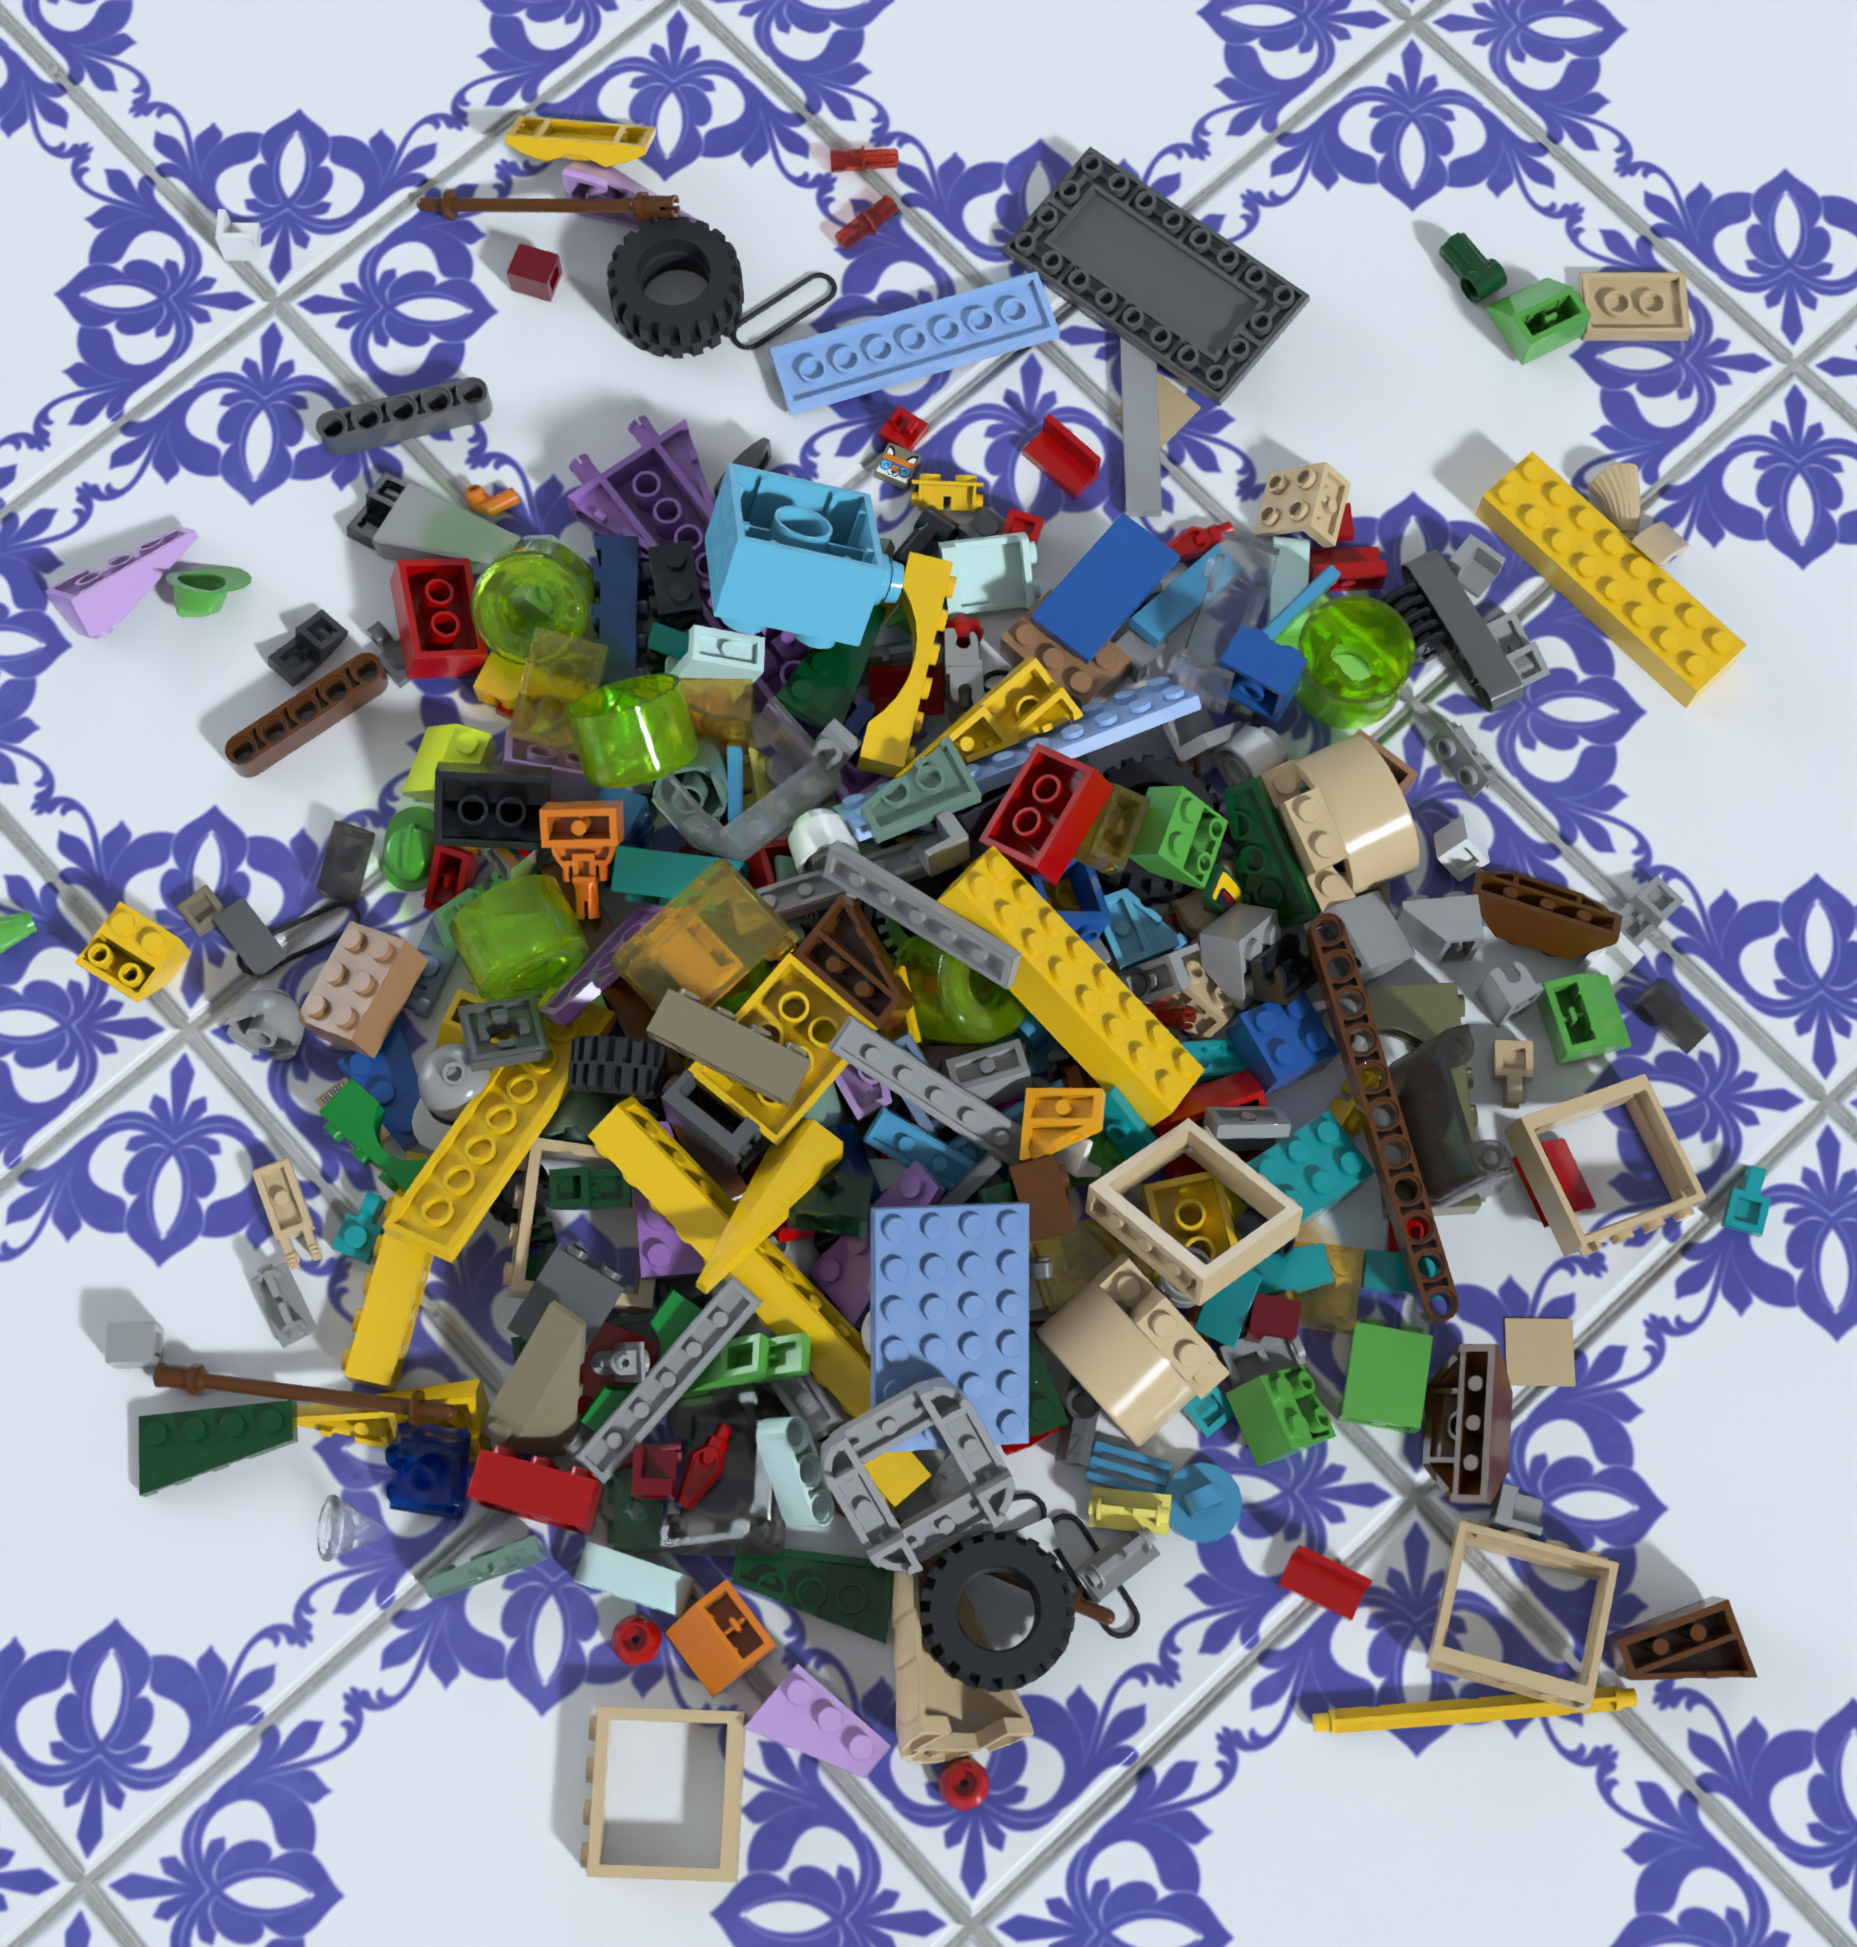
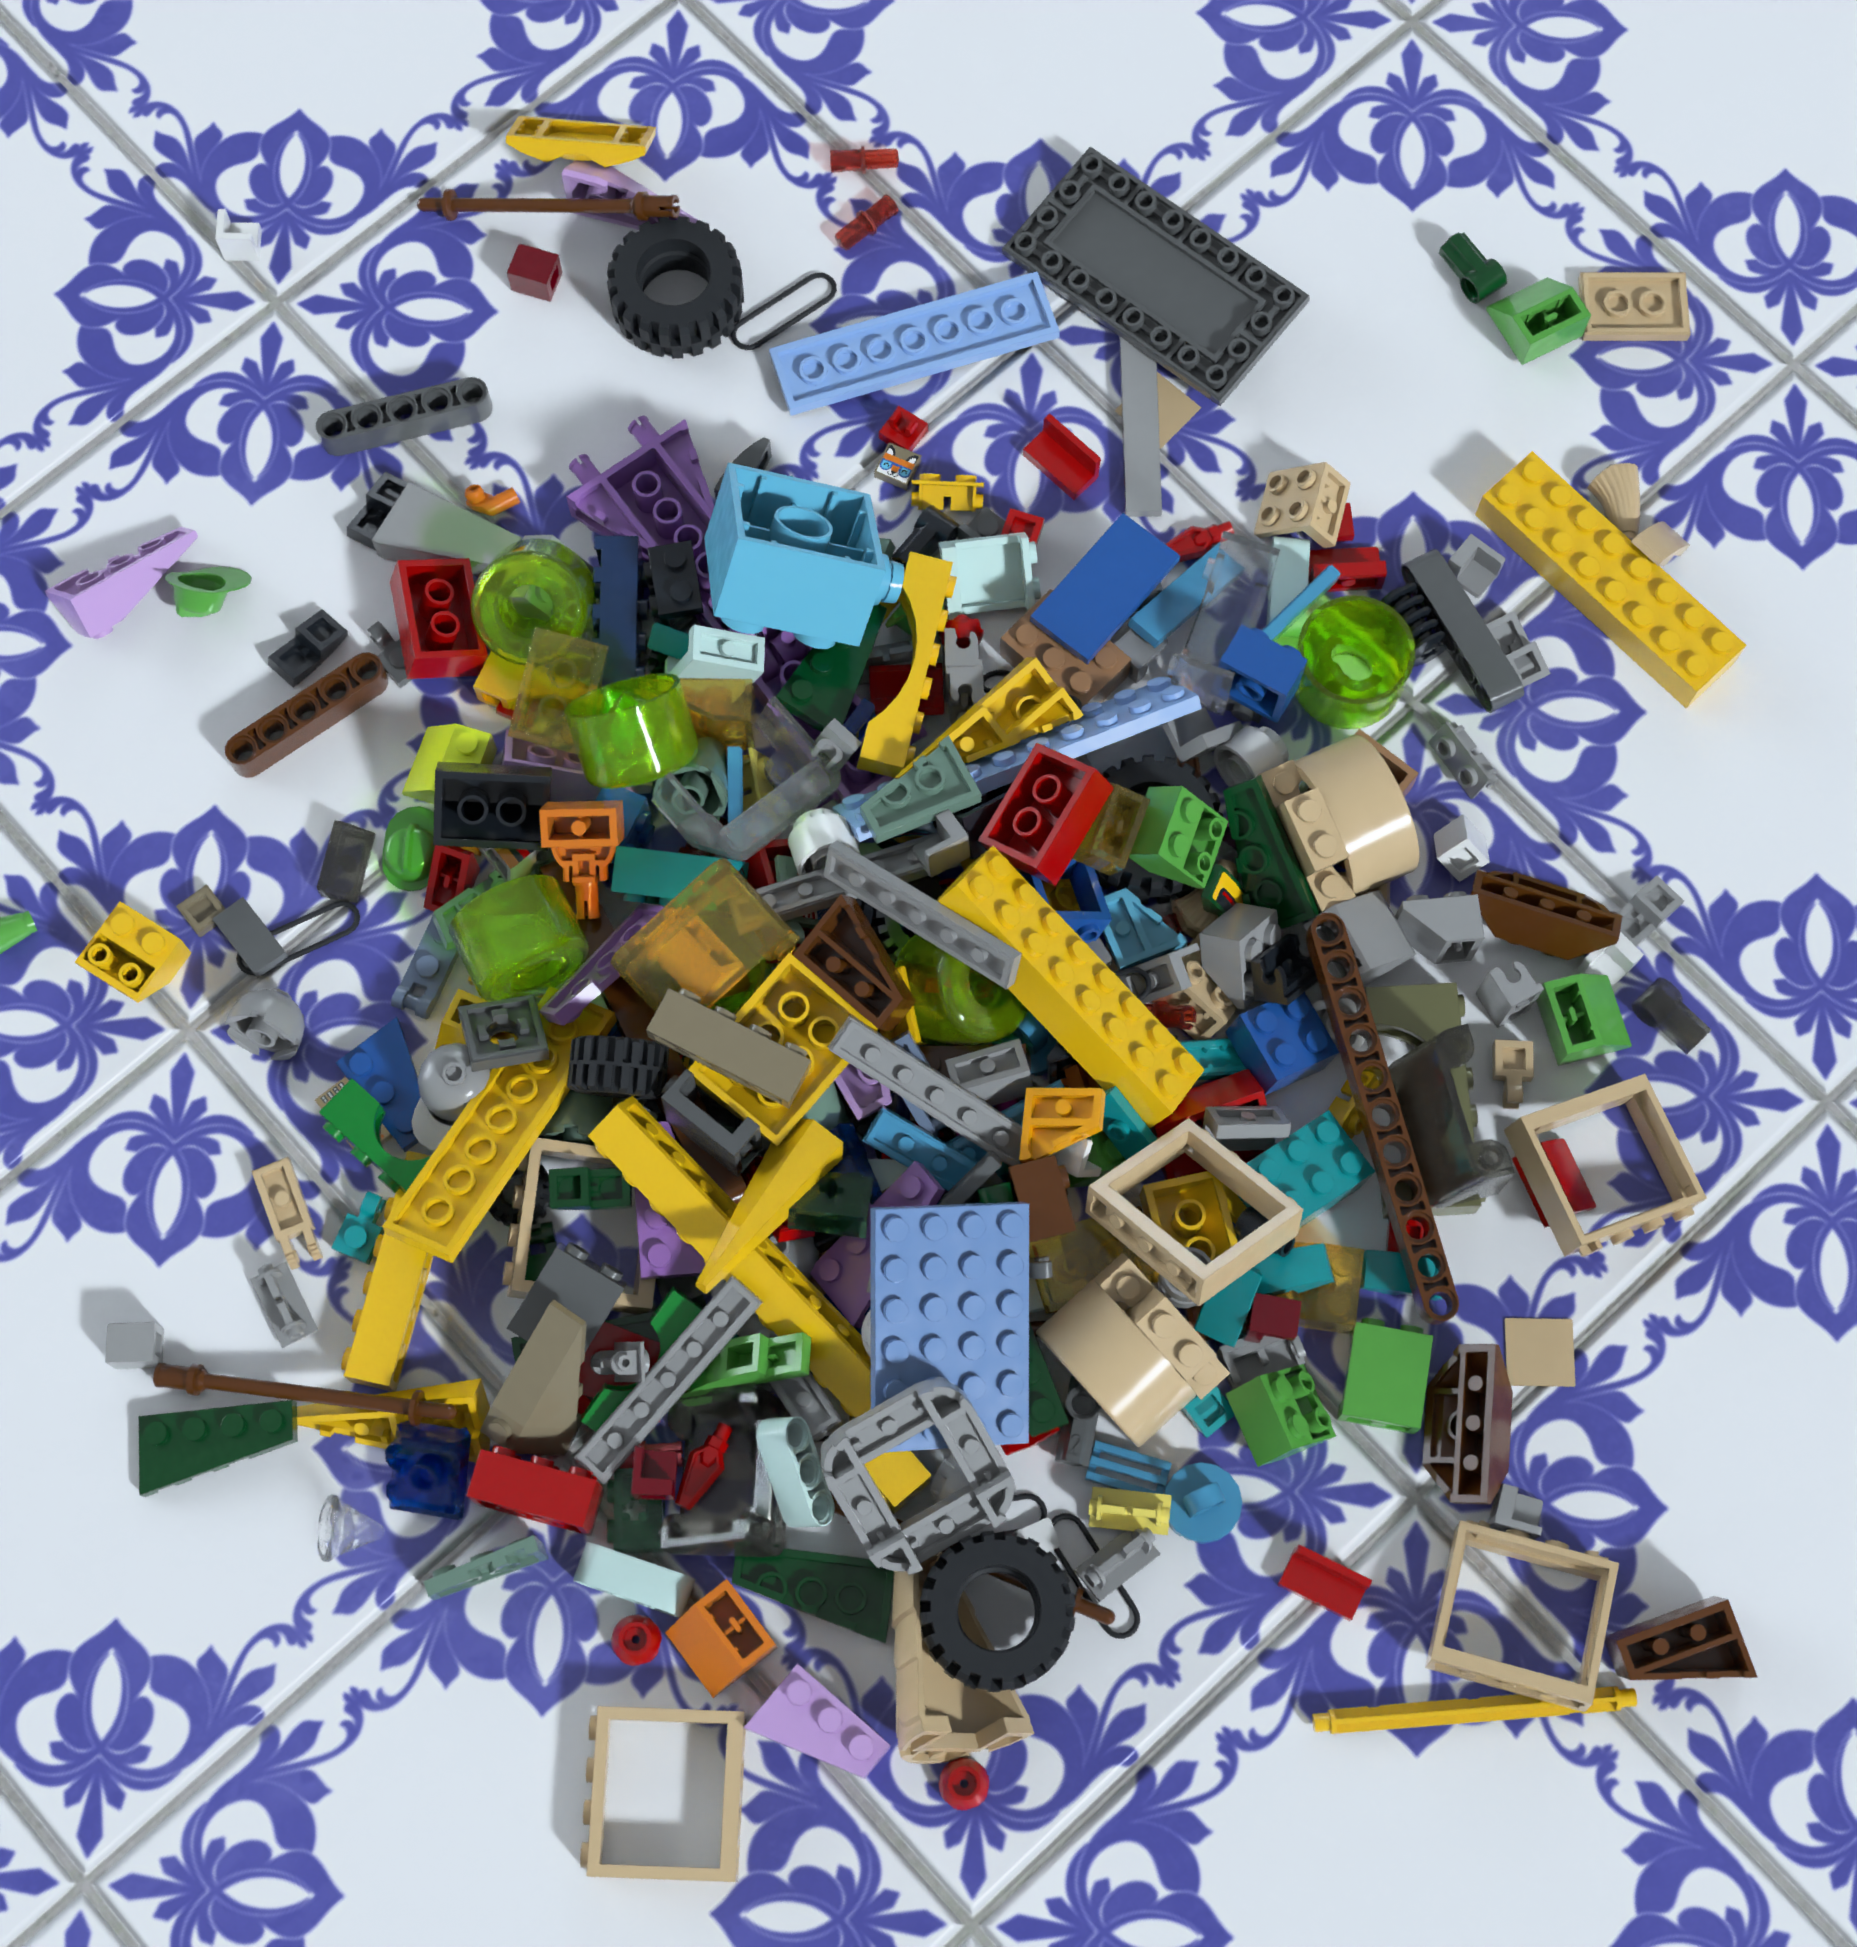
(362, 989): medium nougat brick -> none
(1746, 1208): teal plate -> none

